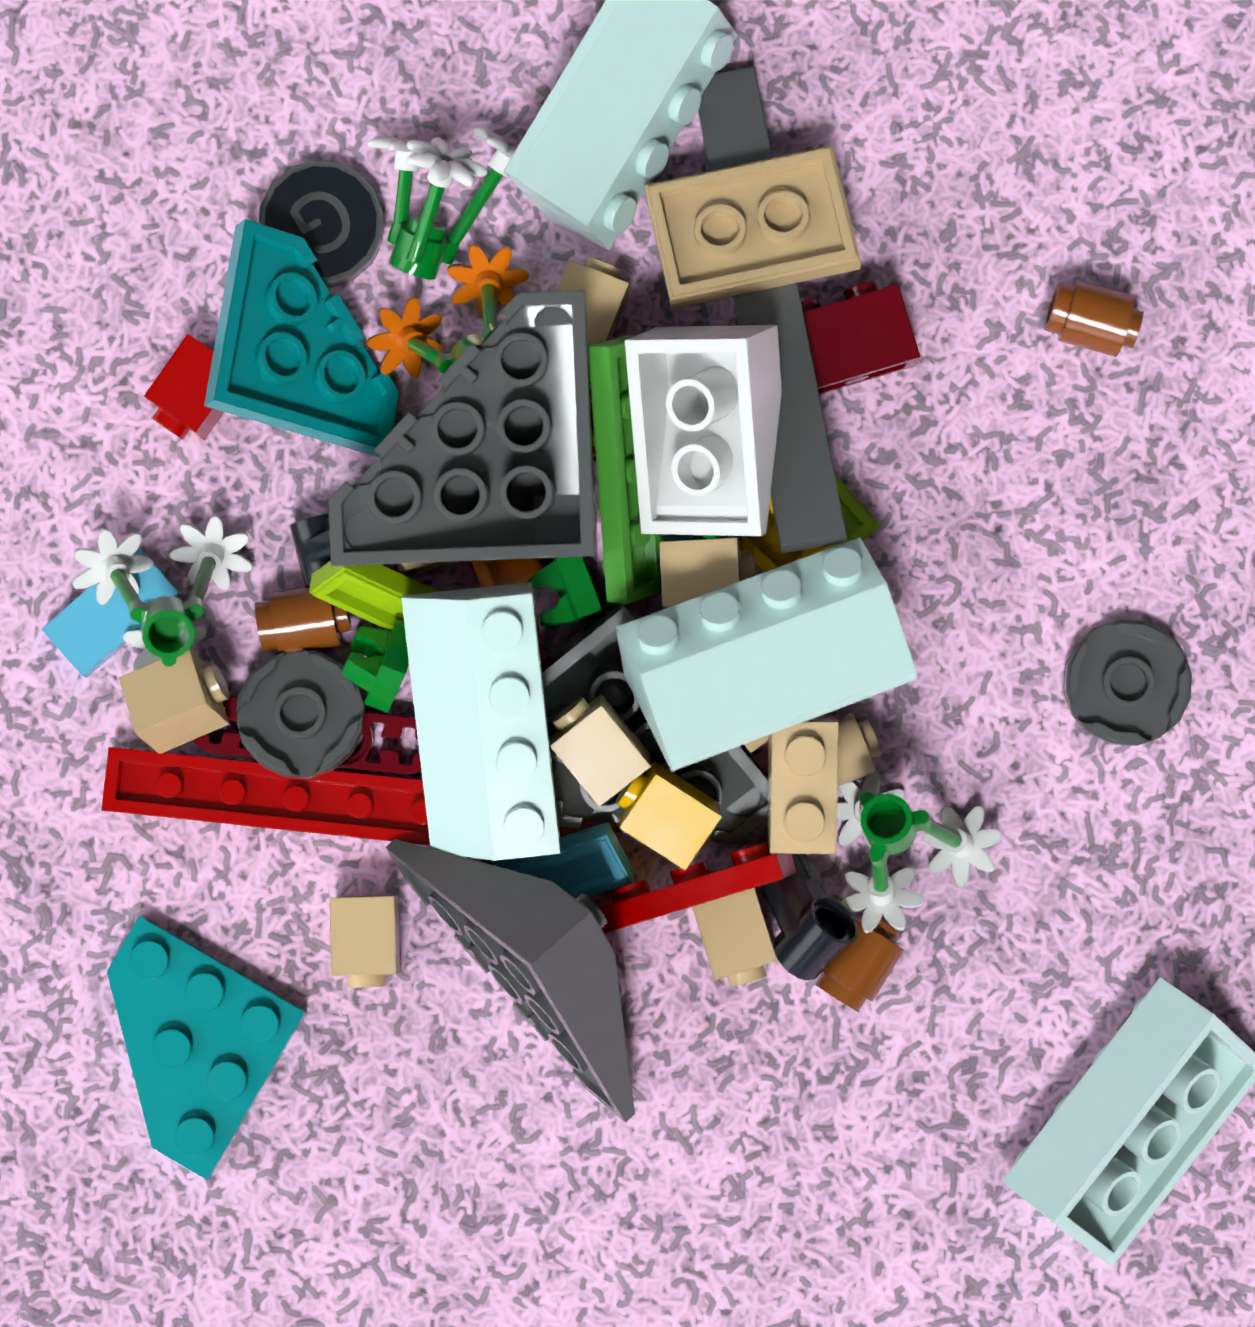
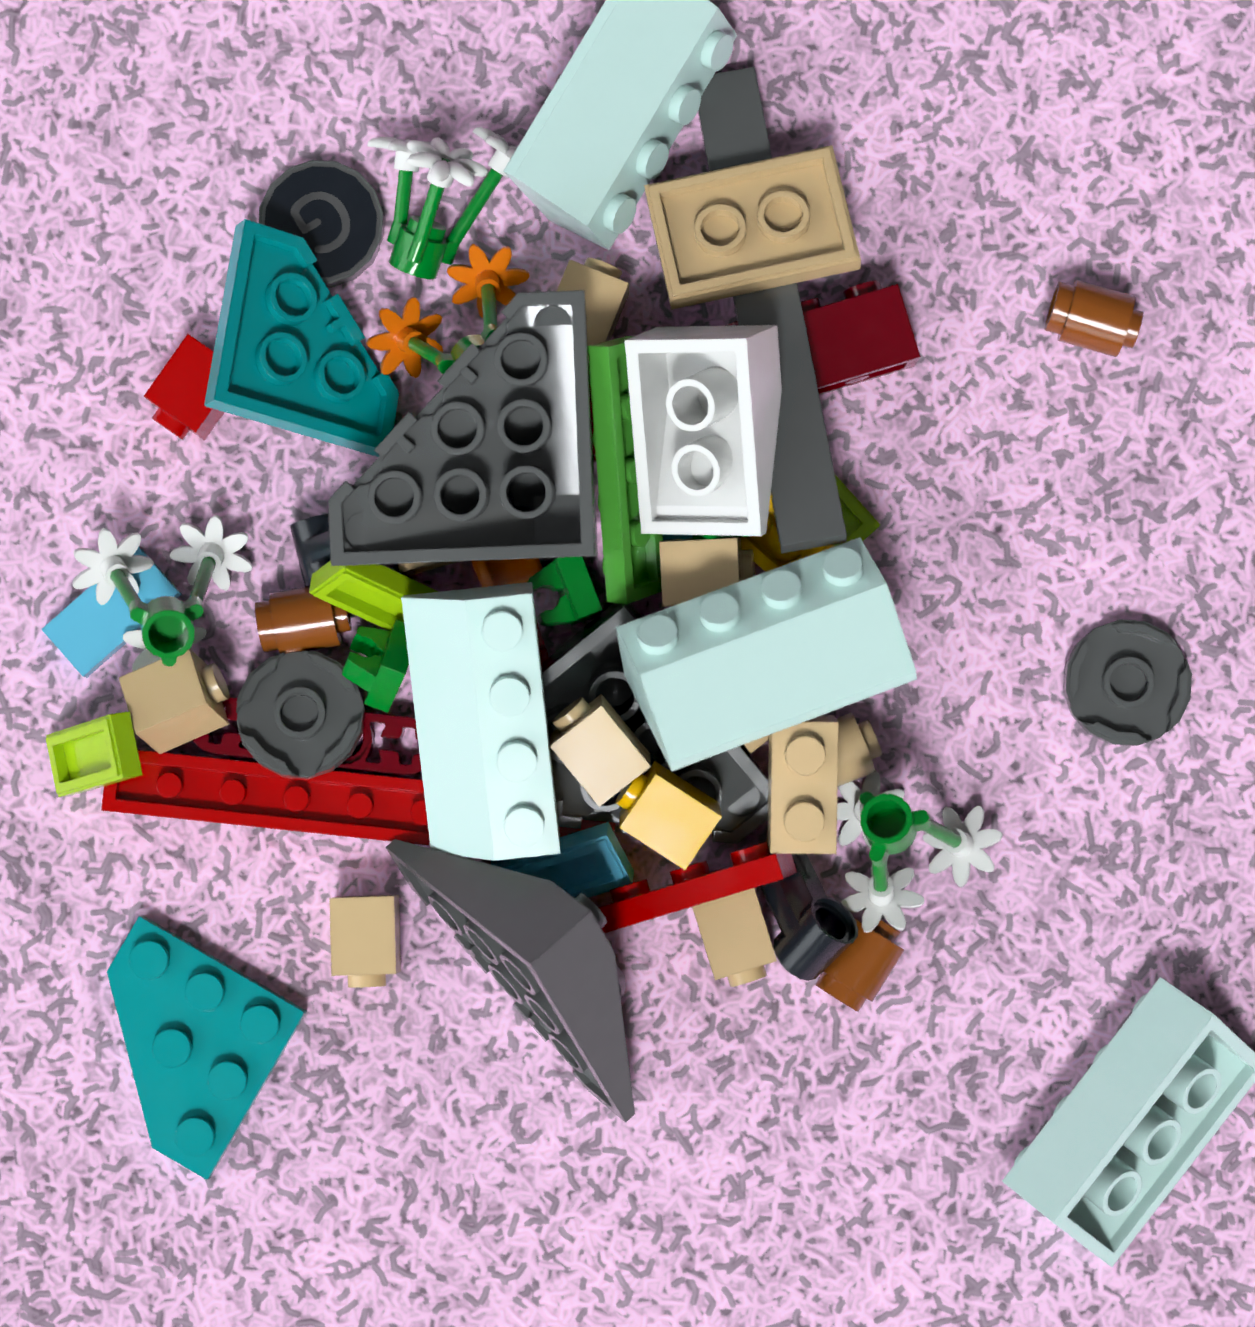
(93, 754): none -> lime tile

